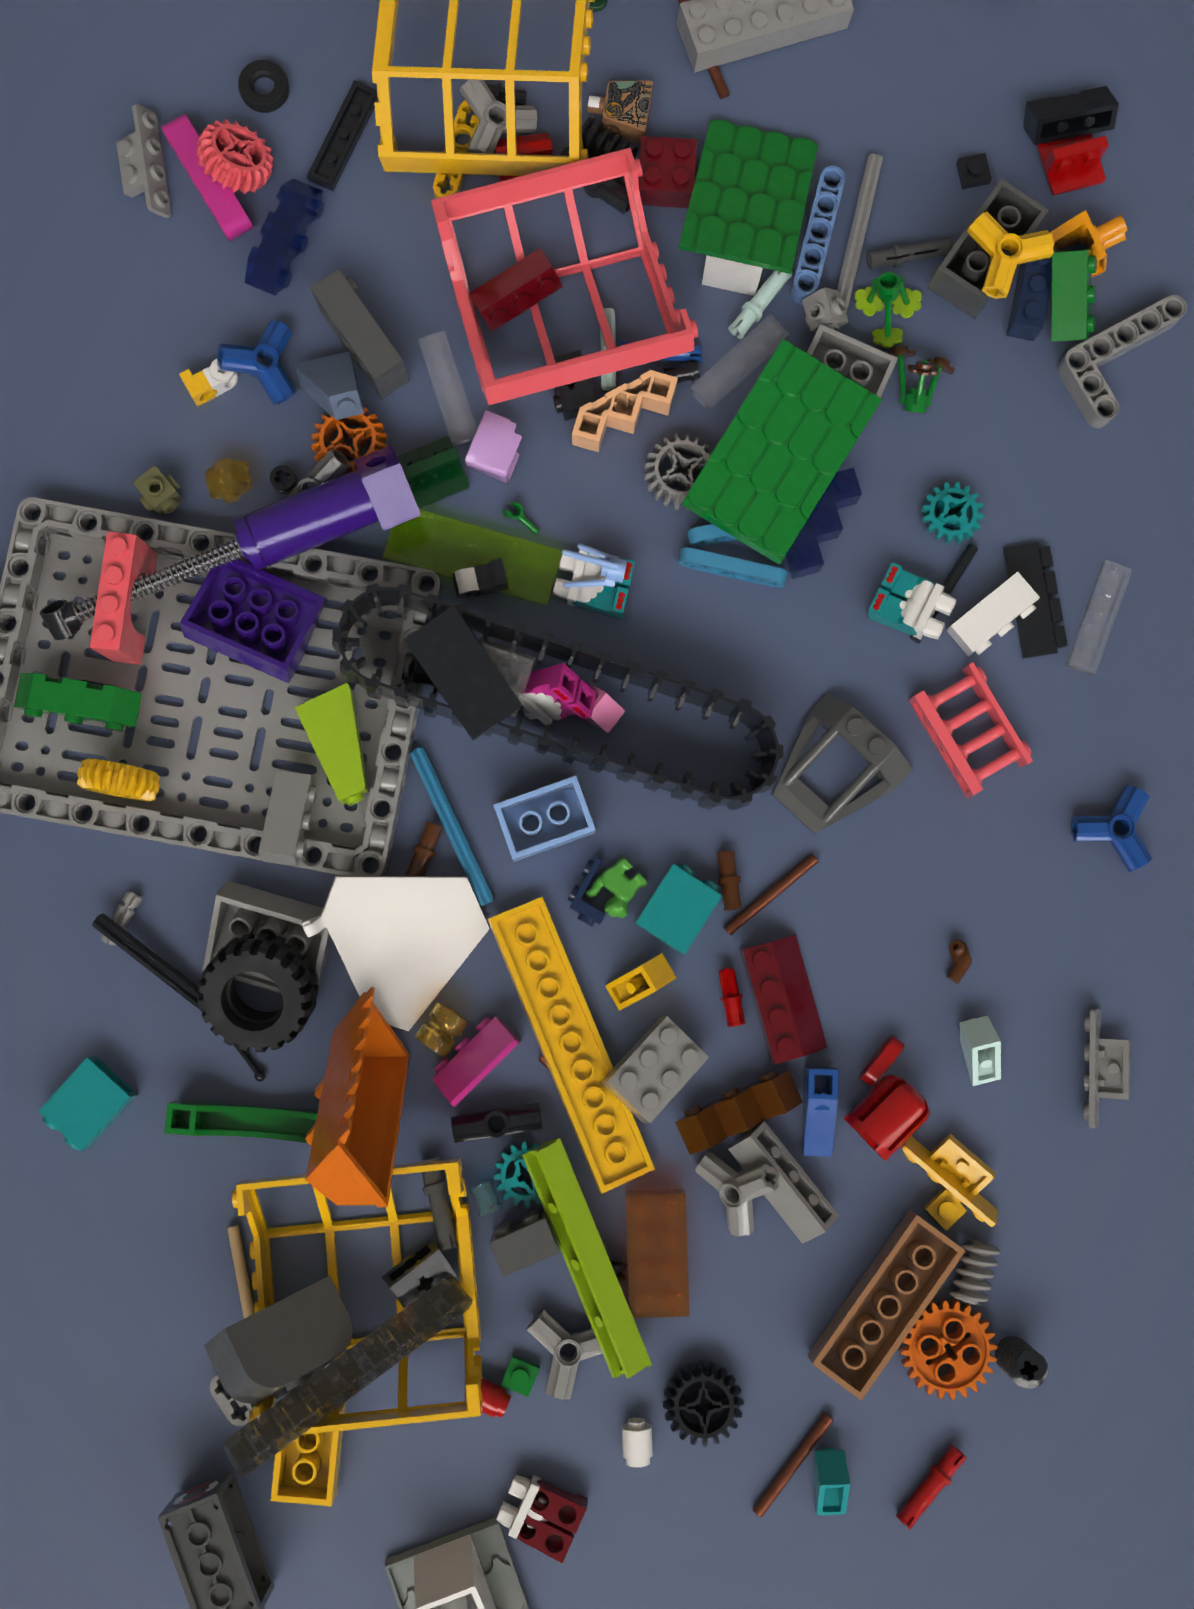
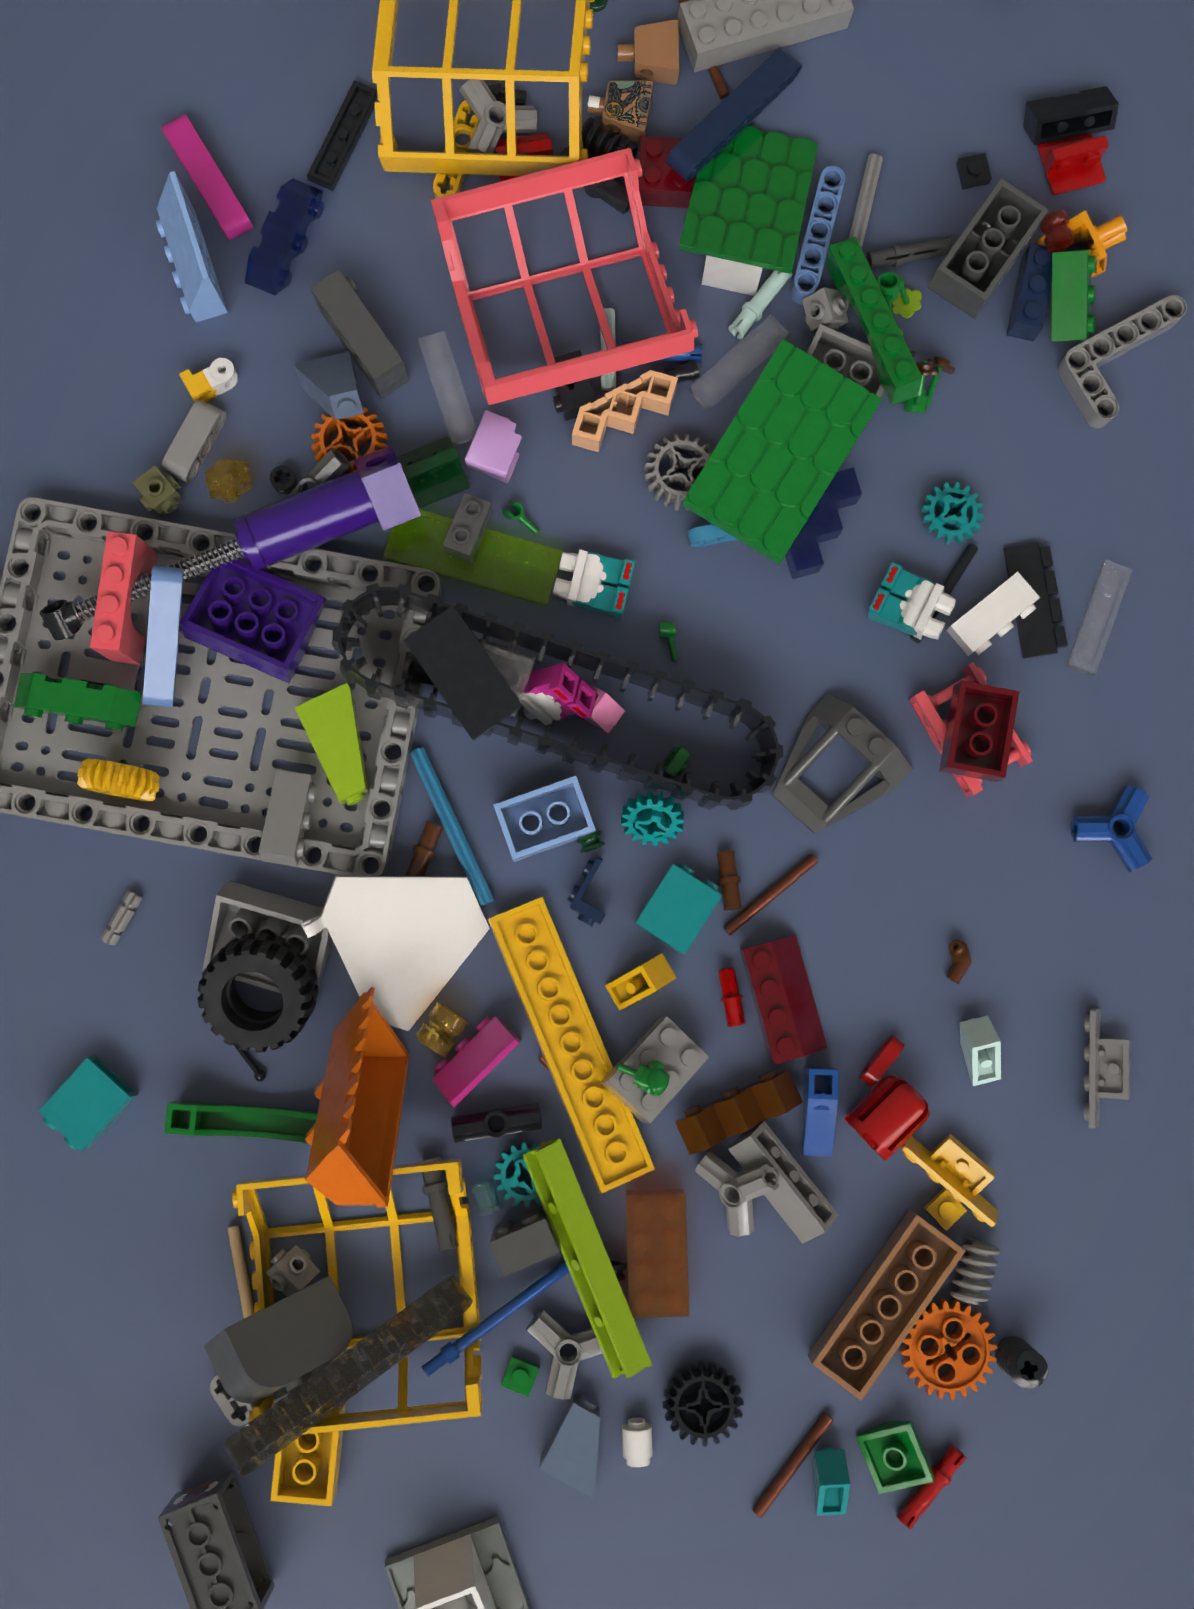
(143, 162): light grey bracket -> none
(147, 958): black axle -> none
(162, 636): none -> beam
(188, 252): none -> light blue slope
(193, 441): none -> light grey beam
(234, 156): coral gear -> none
(255, 71): black tyre -> none
(270, 347): blue piece -> none
(291, 1270): none -> light grey brick
(423, 1262): black brick -> none
(451, 1351): none -> blue bar
(468, 528): none -> dark grey brick
(480, 579): black leg -> none
(494, 1398): red brick -> none
(515, 290): dark red brick -> none
(544, 1517): dark red hips -> none
(574, 1446): none -> sand blue slope
(590, 842): none -> dark green bush
(612, 567): light blue plant -> none
(618, 884): bright green animal -> none
(649, 1078): none -> green piece
(652, 818): none -> teal gear
(653, 52): none -> medium nougat torso
(668, 630): none -> green hand
(676, 762): none -> green plate
(732, 567): dark azure beam -> none
(733, 114): none -> dark blue beam
(891, 354): none -> green arch
(895, 1456): none -> green slope
(979, 731): none -> dark red brick
(1024, 249): yellow piece -> none
(1056, 231): none -> clear red wheel

